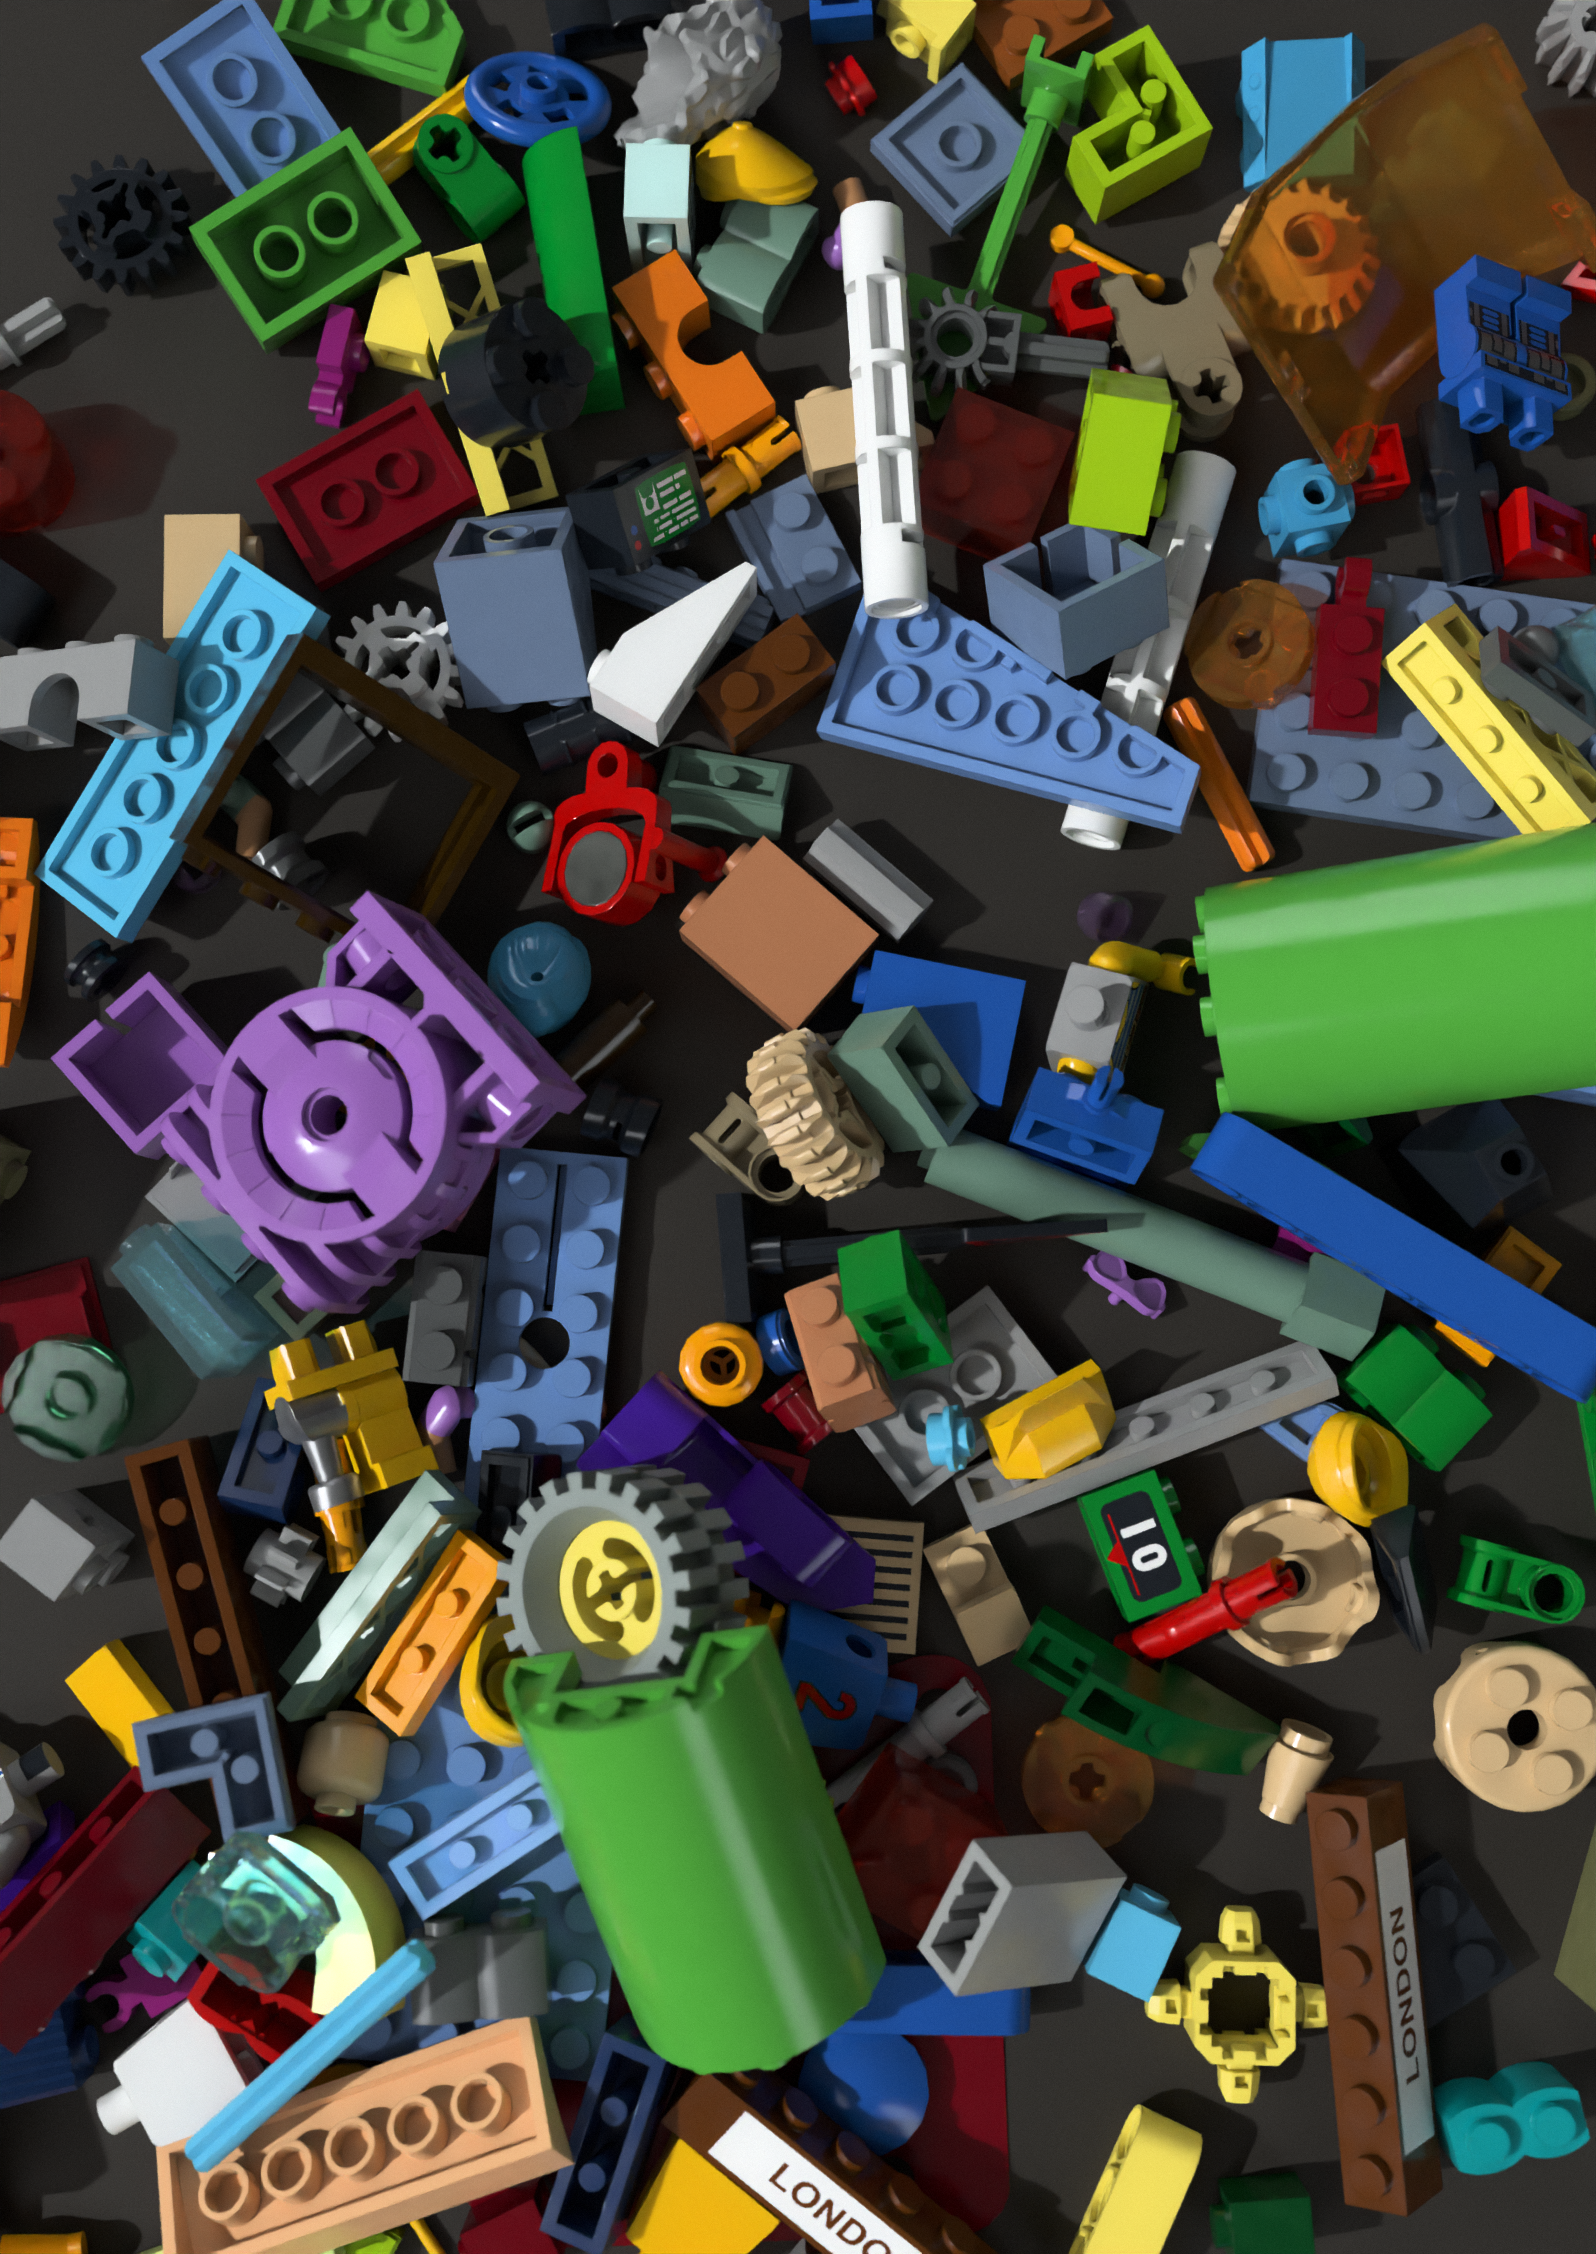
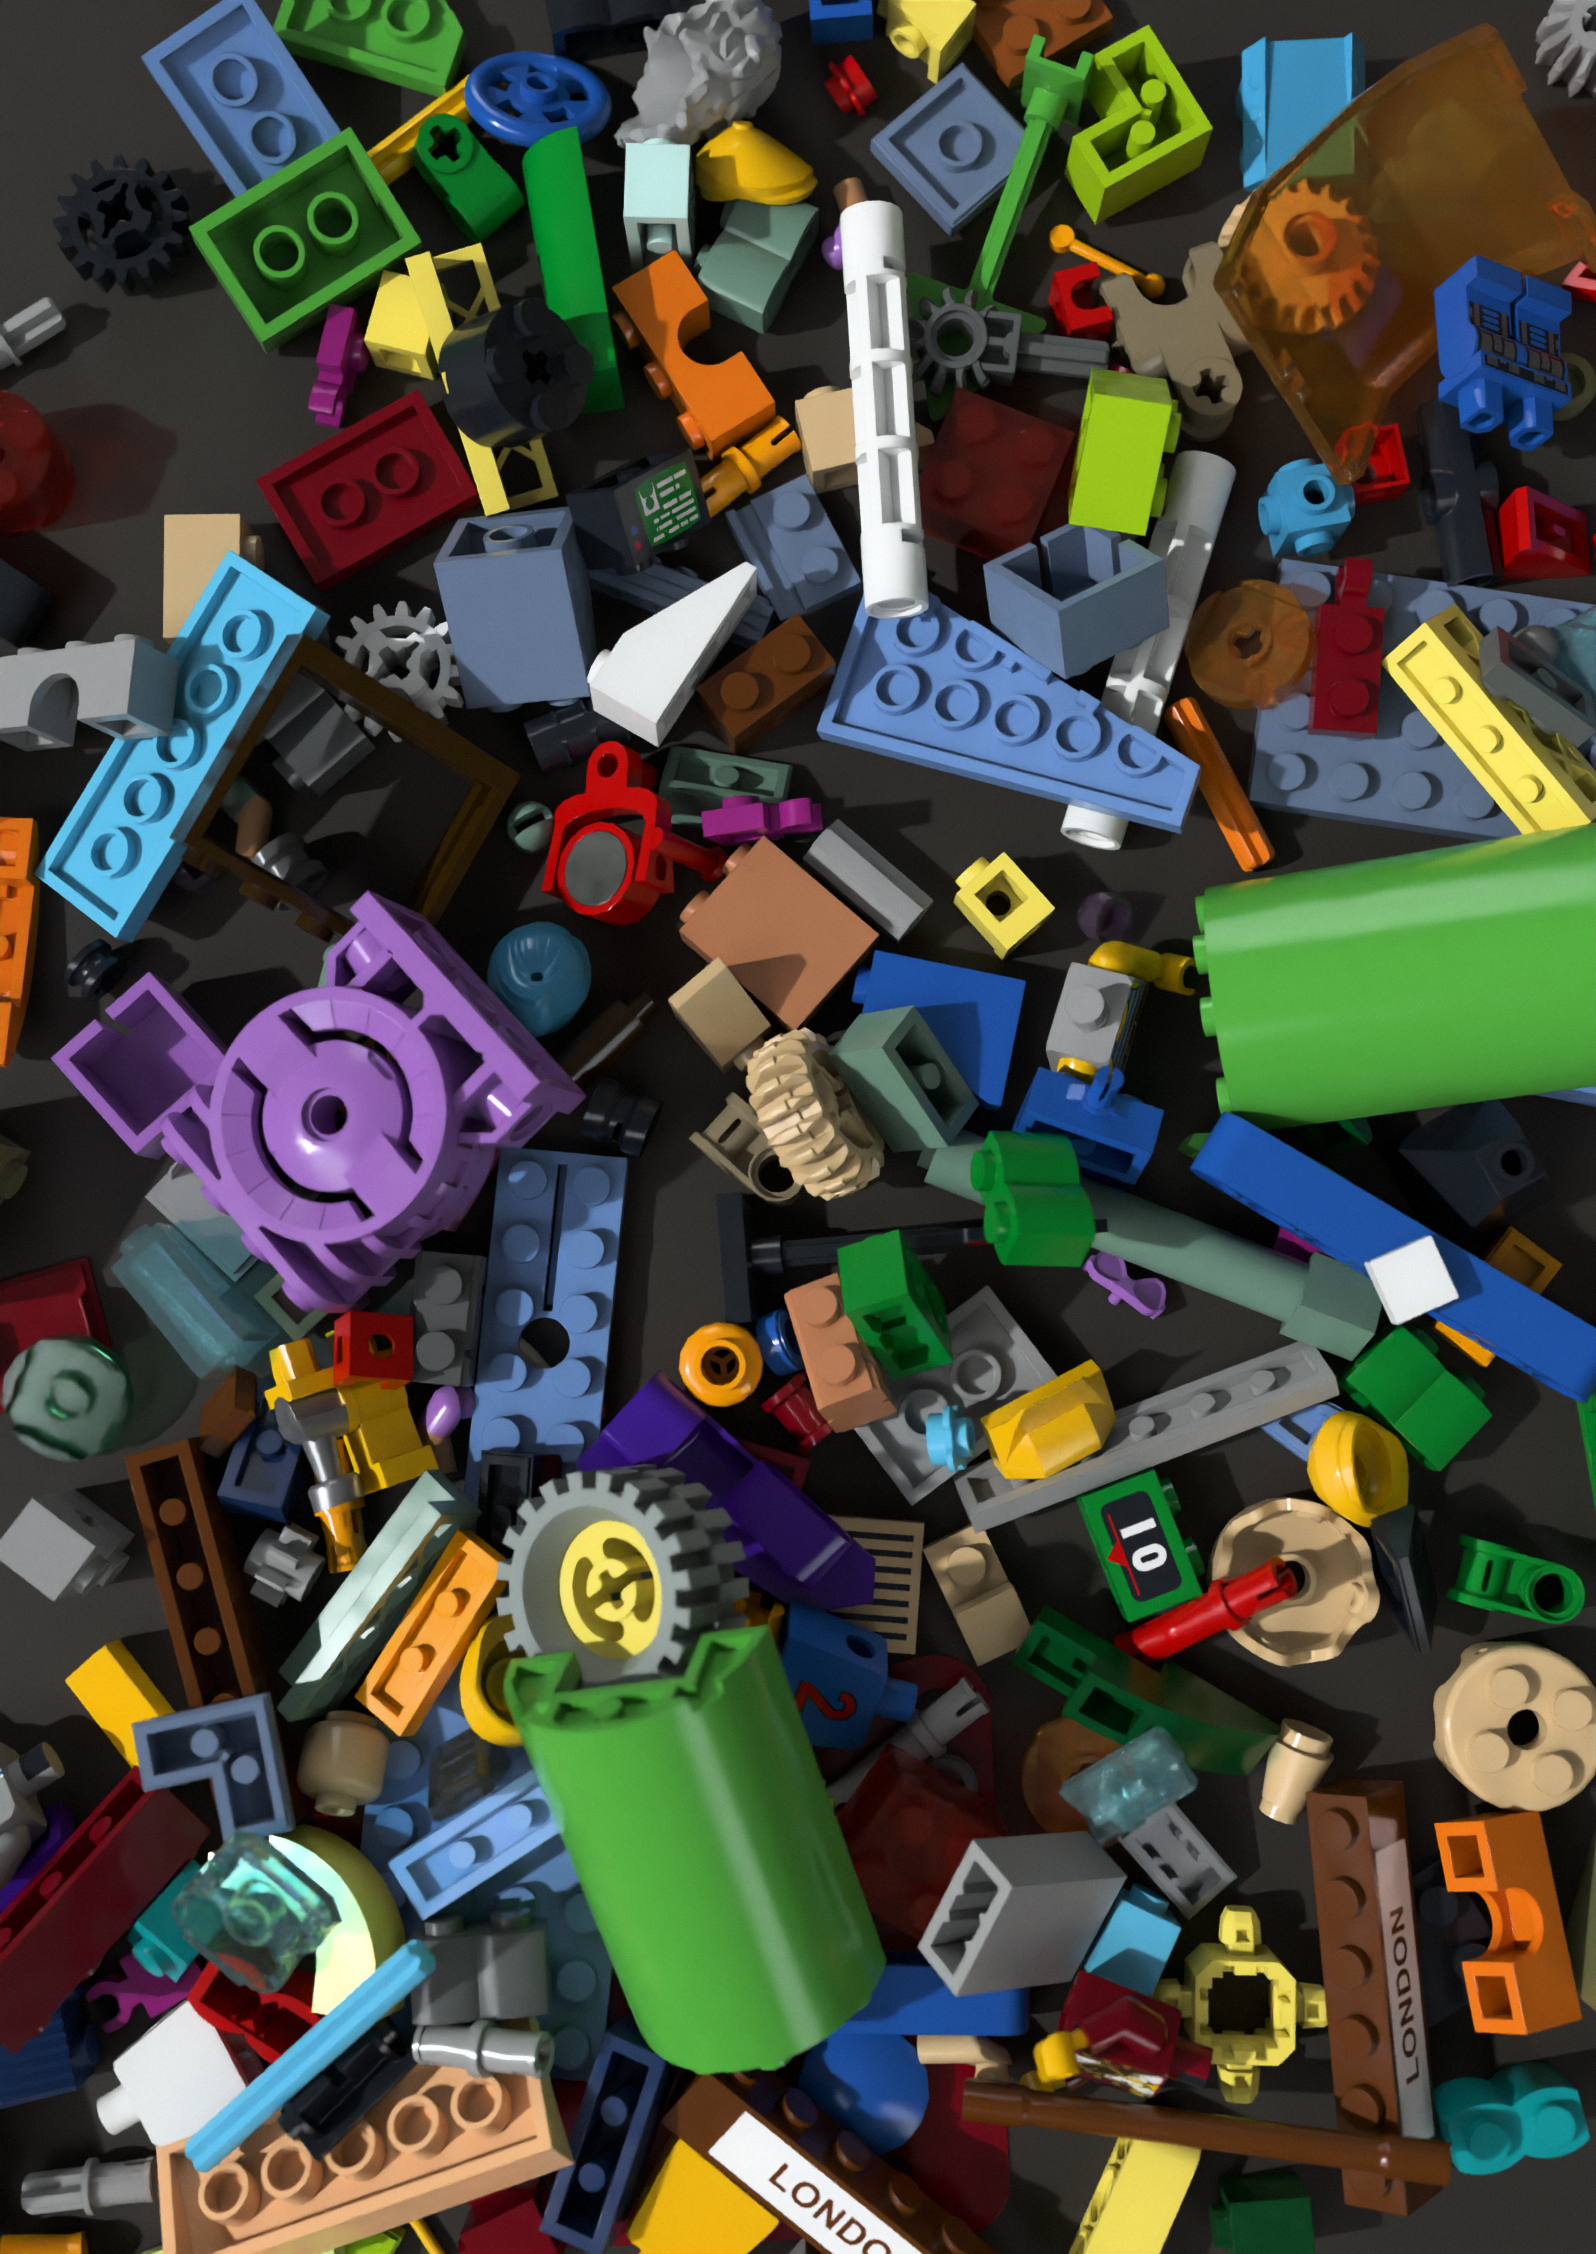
(91, 2186): none -> light grey axle
(228, 1412): none -> reddish brown tile
(348, 2089): none -> black hinge
(359, 1362): none -> red piece
(463, 1773): none -> clear smoke slope
(484, 2049): none -> light grey pin
(721, 1016): none -> tan slope
(747, 820): none -> magenta plate
(979, 2051): none -> tan arm
(1026, 904): none -> light yellow brick
(1033, 1199): none -> green brick
(1118, 2042): none -> dark red torso
(1130, 1785): none -> clear light blue hips
(1178, 1859): none -> dark grey plate
(1387, 2154): none -> reddish brown piece
(1411, 1280): none -> white tile
(1526, 1972): none -> orange arch

